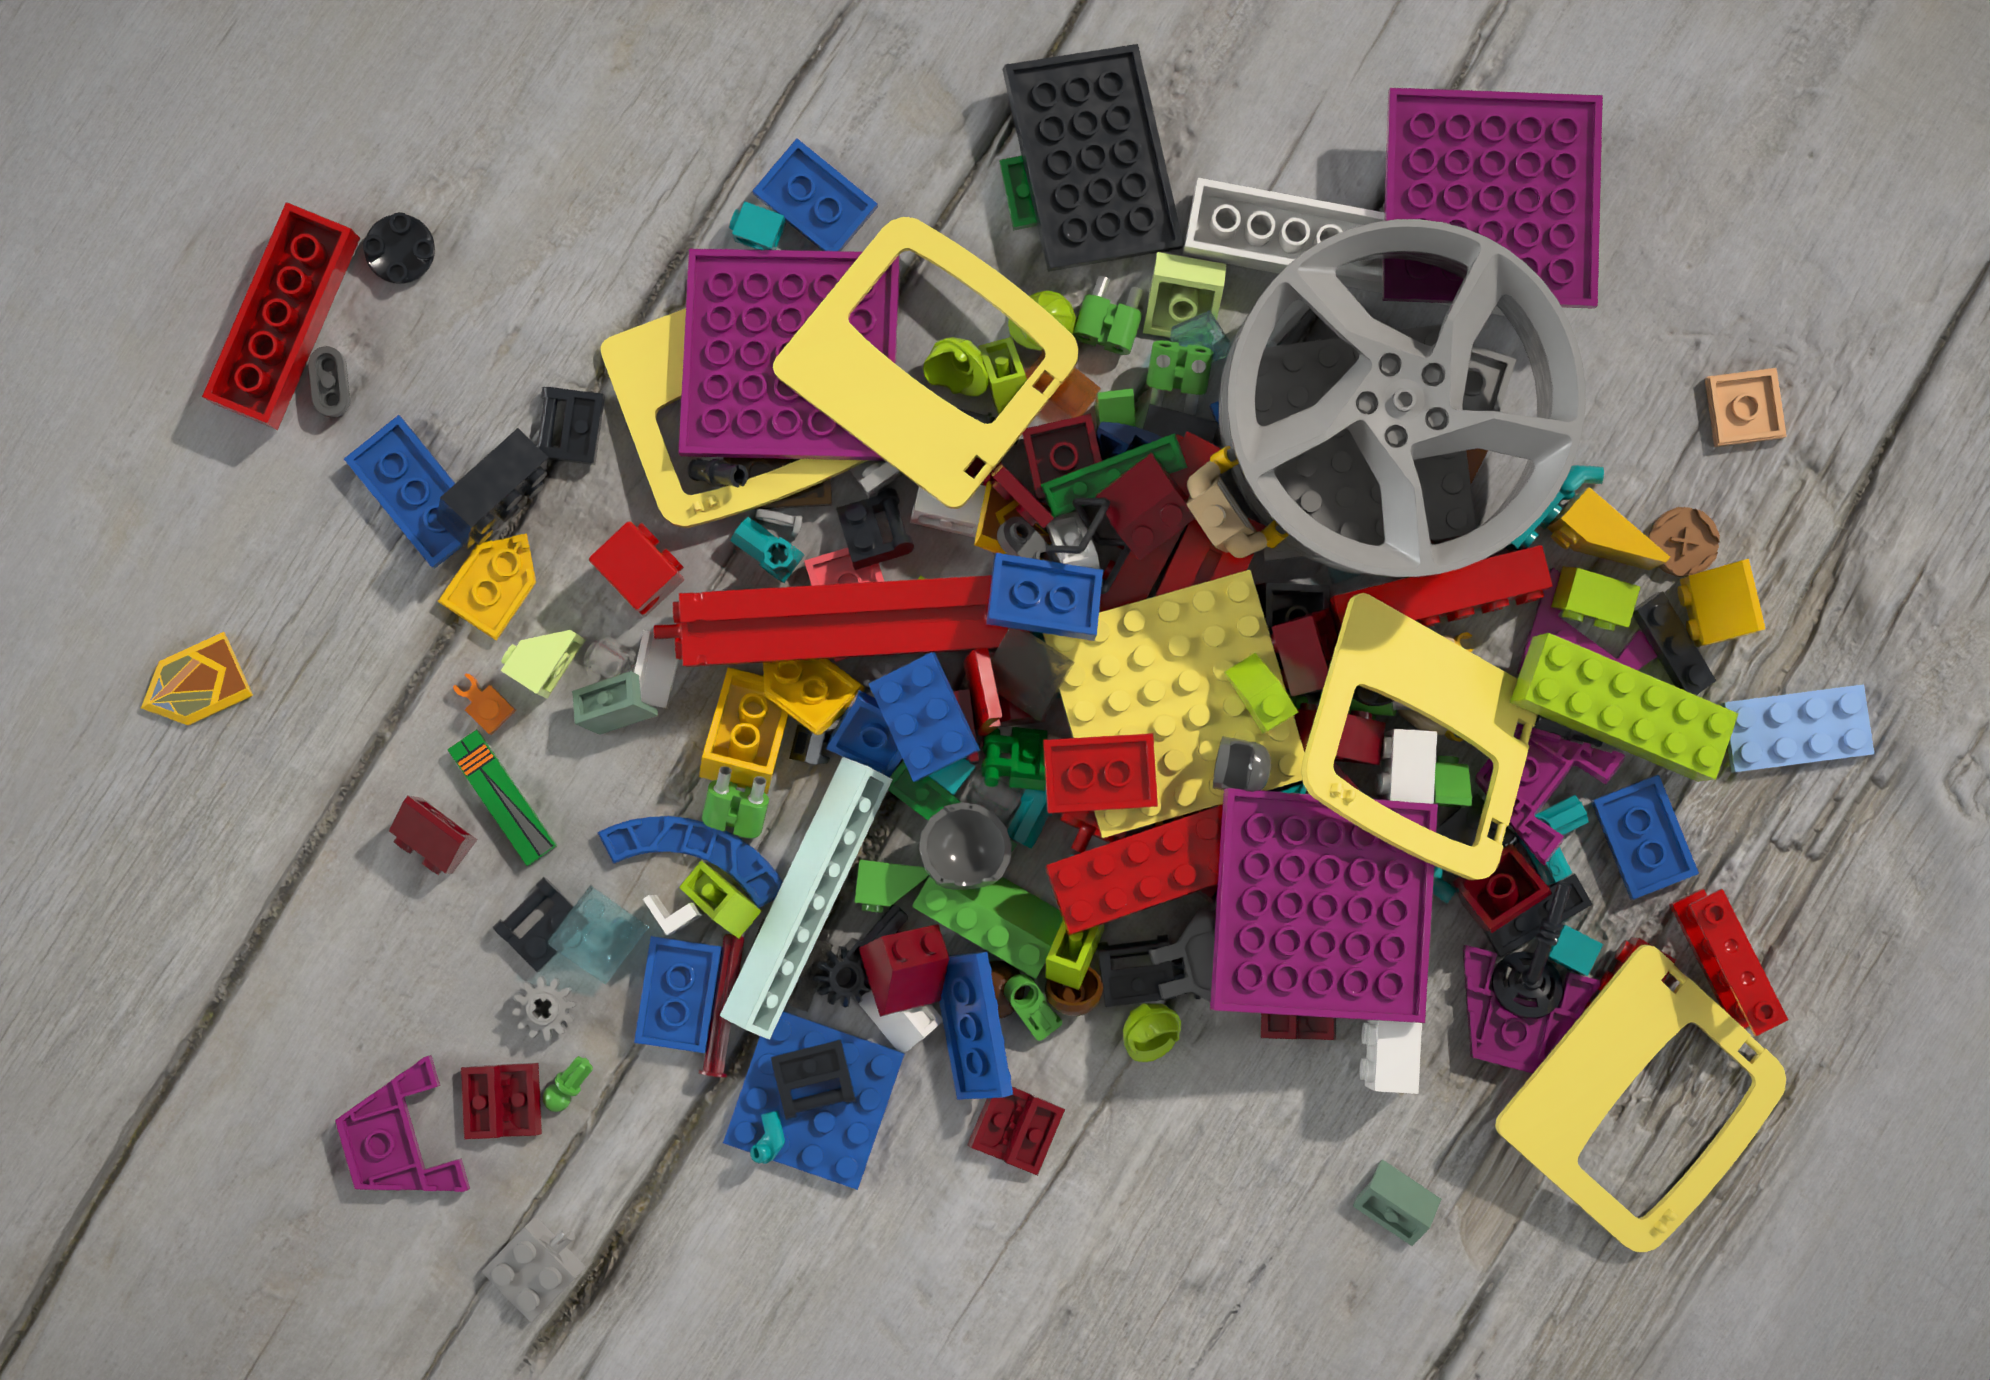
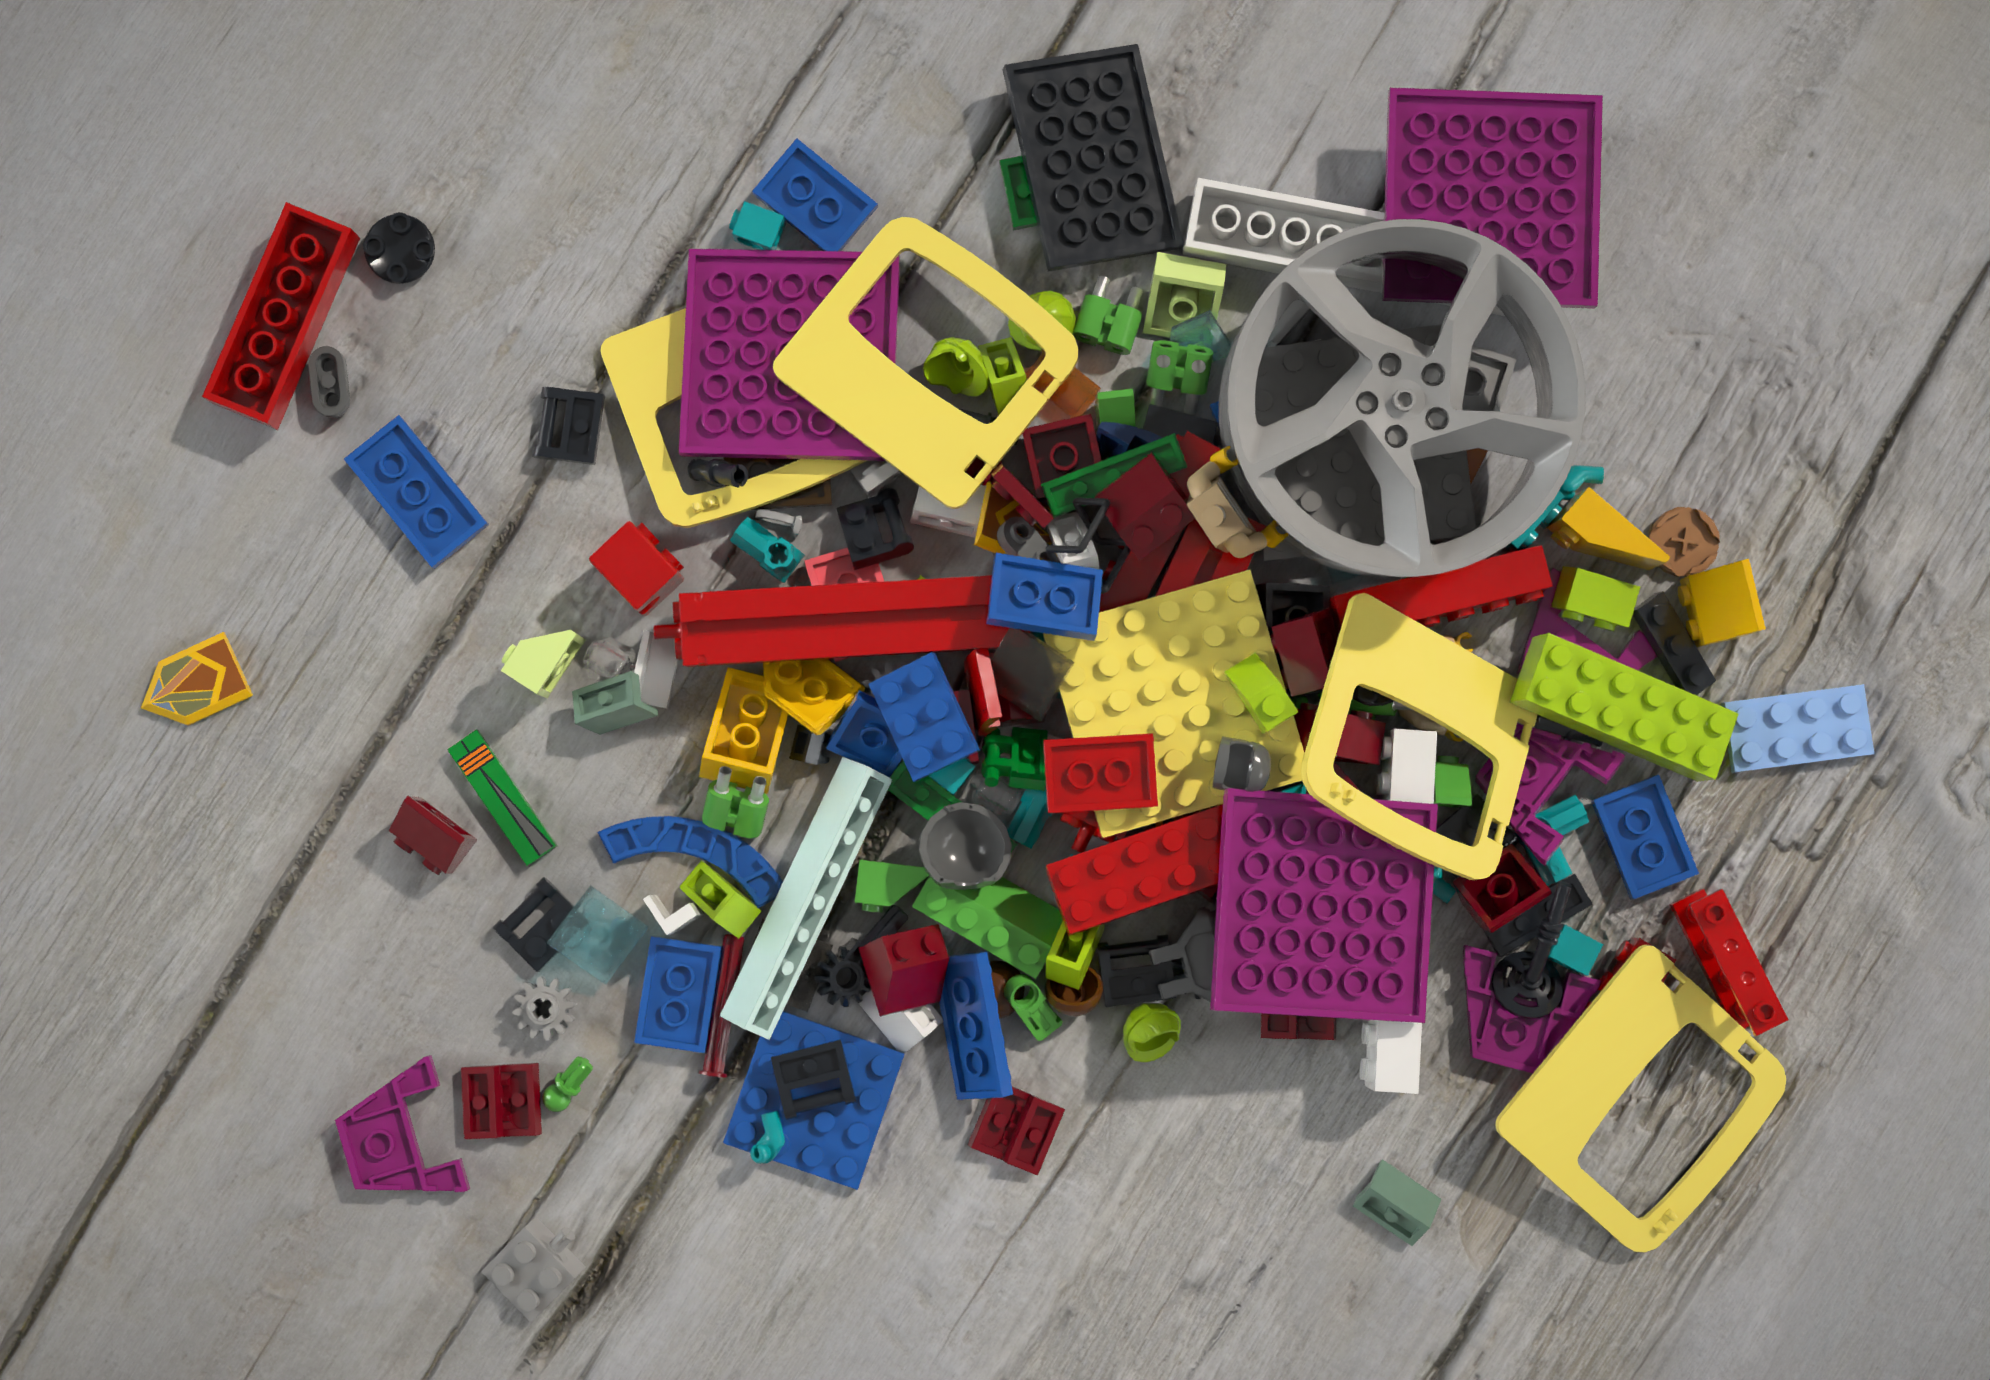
(486, 706): orange plate -> none
(492, 584): yellow tile -> none
(493, 489): black brick -> none
(1745, 407): light nougat tile -> none

